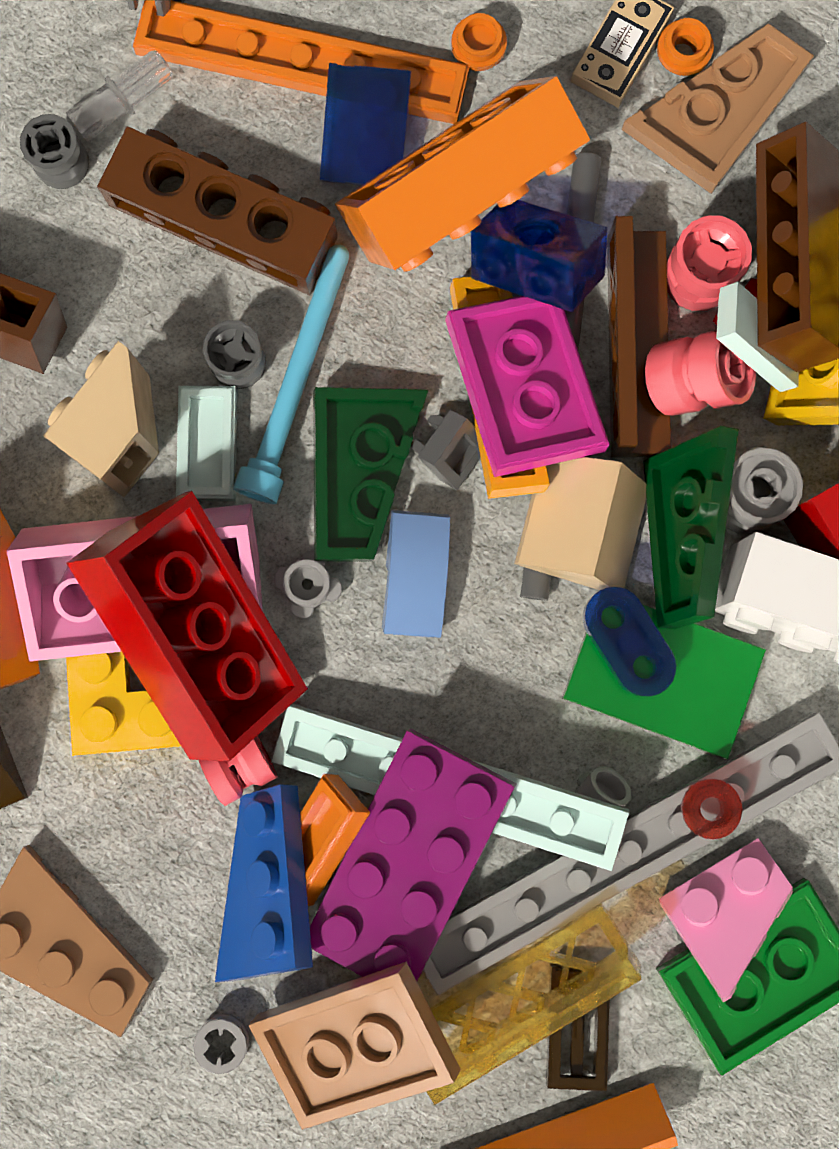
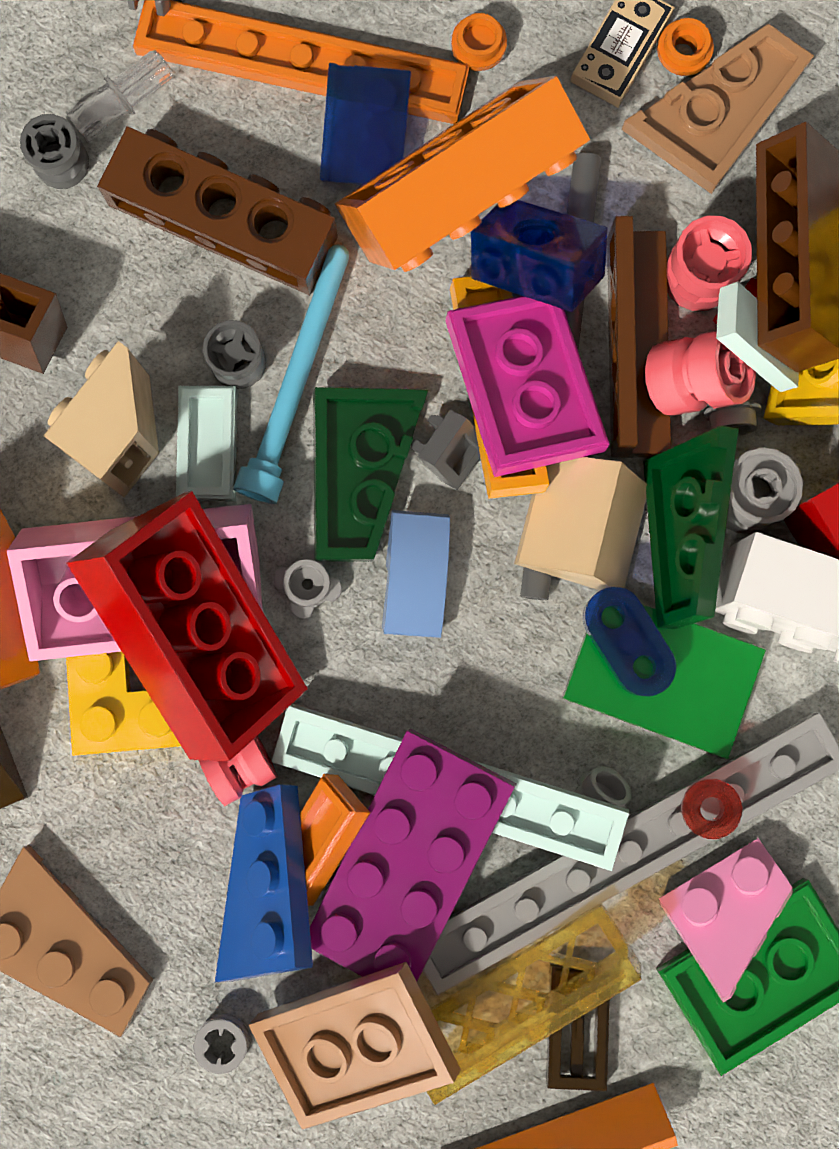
(736, 416): none -> light grey plate

